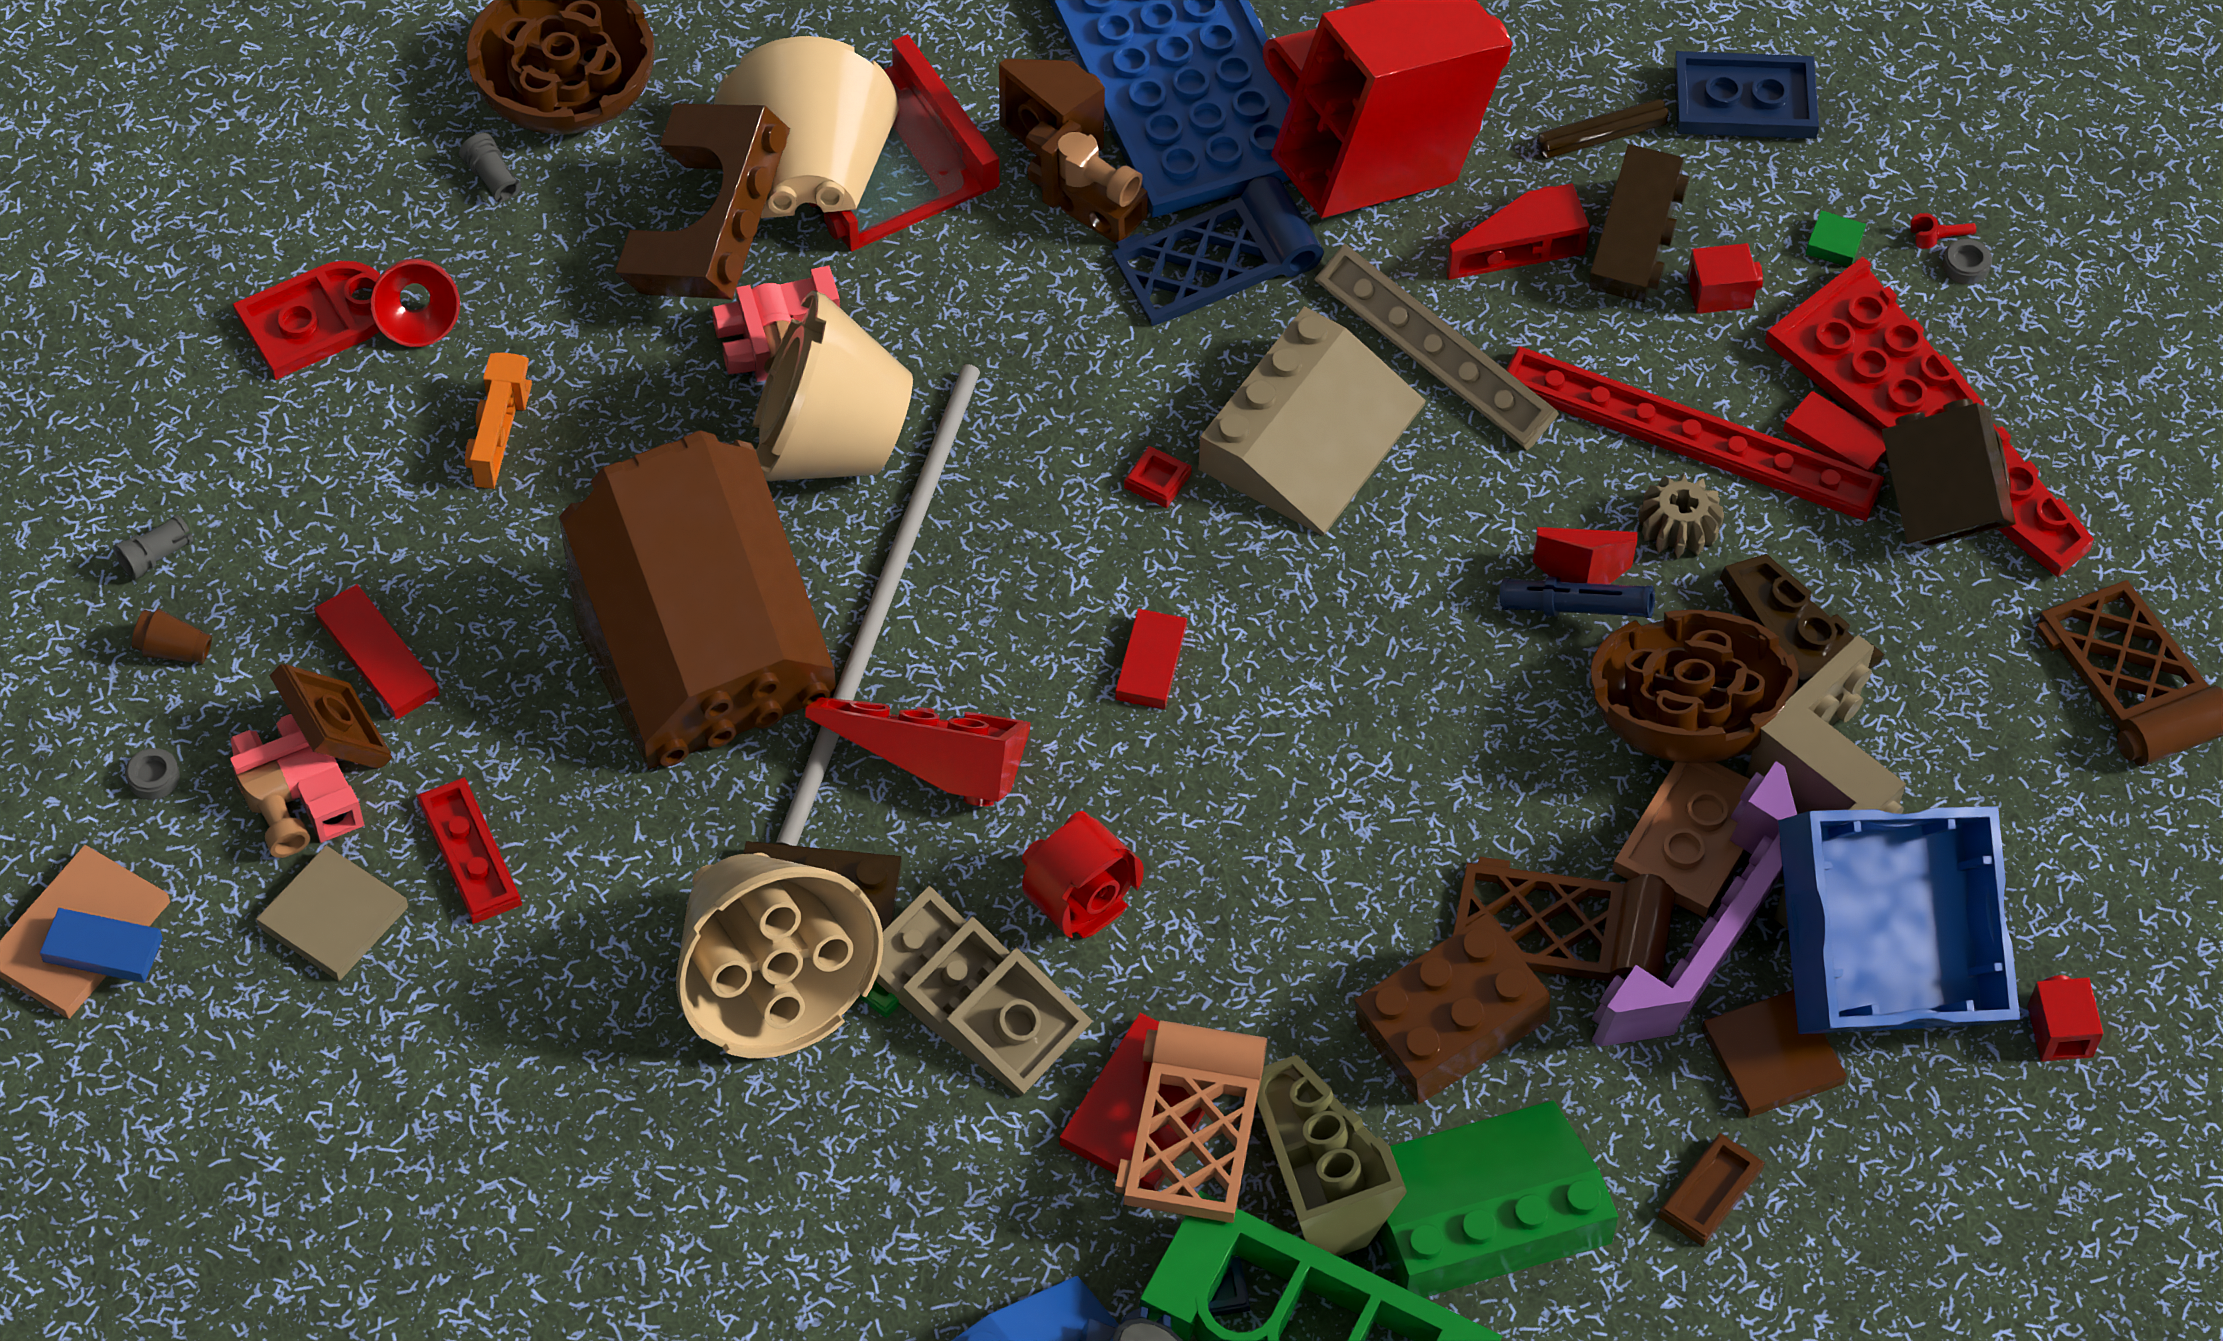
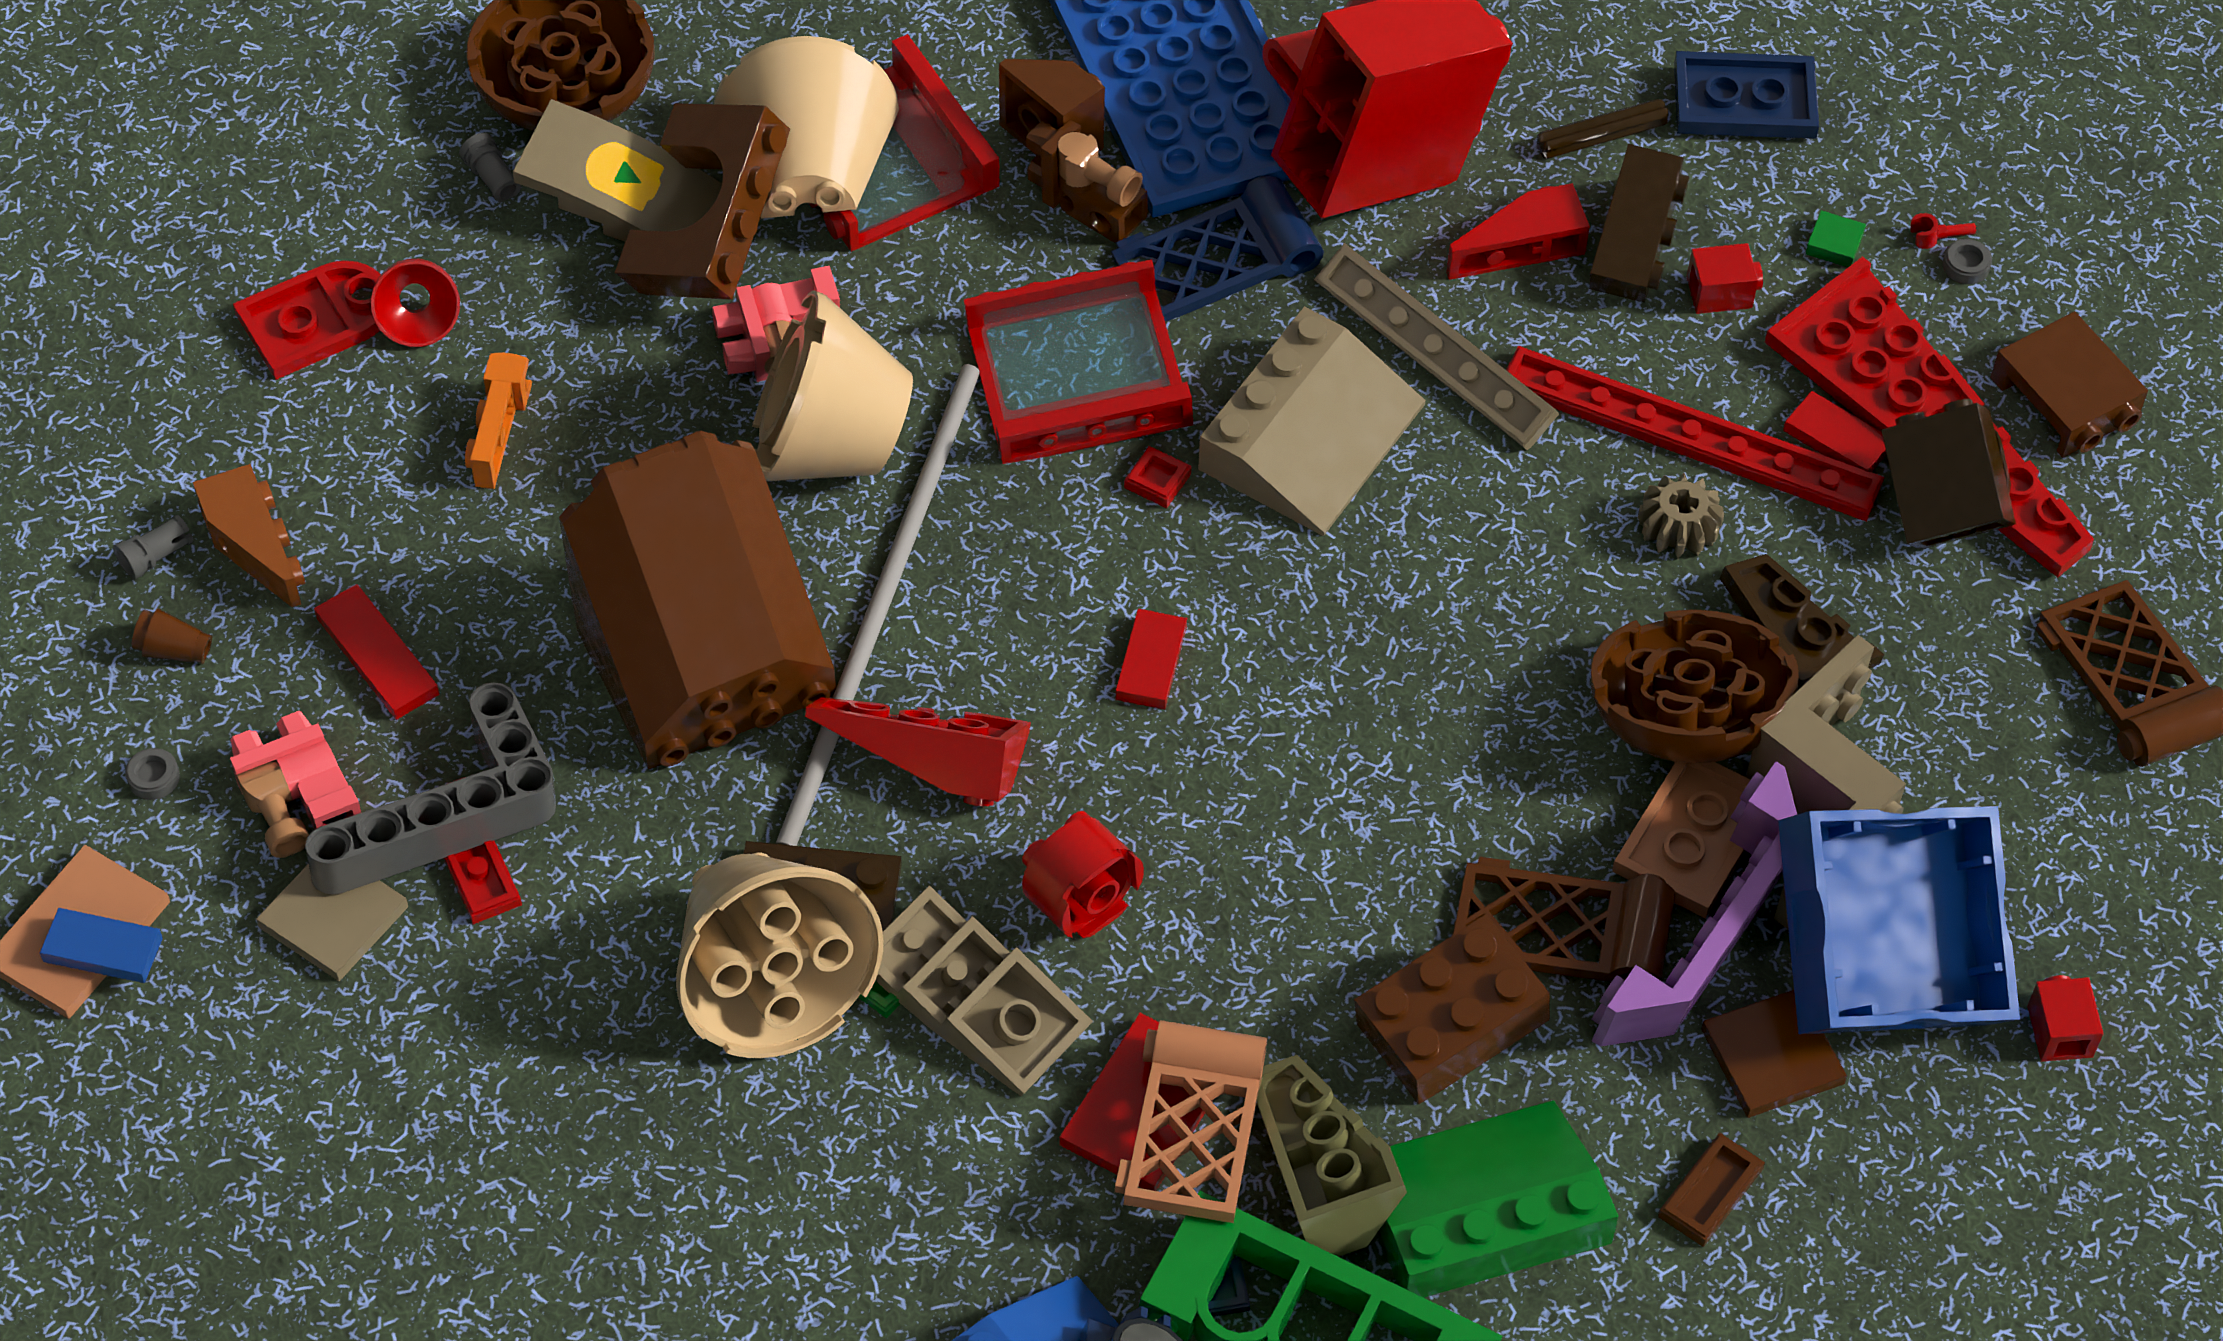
(243, 530): none -> dark orange slope
(331, 716): reddish brown tile -> none
(448, 818): none -> dark grey beam
(612, 174): none -> dark tan slope
(1077, 362): none -> panel
(1570, 597): dark blue pin -> none
(1584, 554): red slope -> none
(2072, 382): none -> reddish brown panel

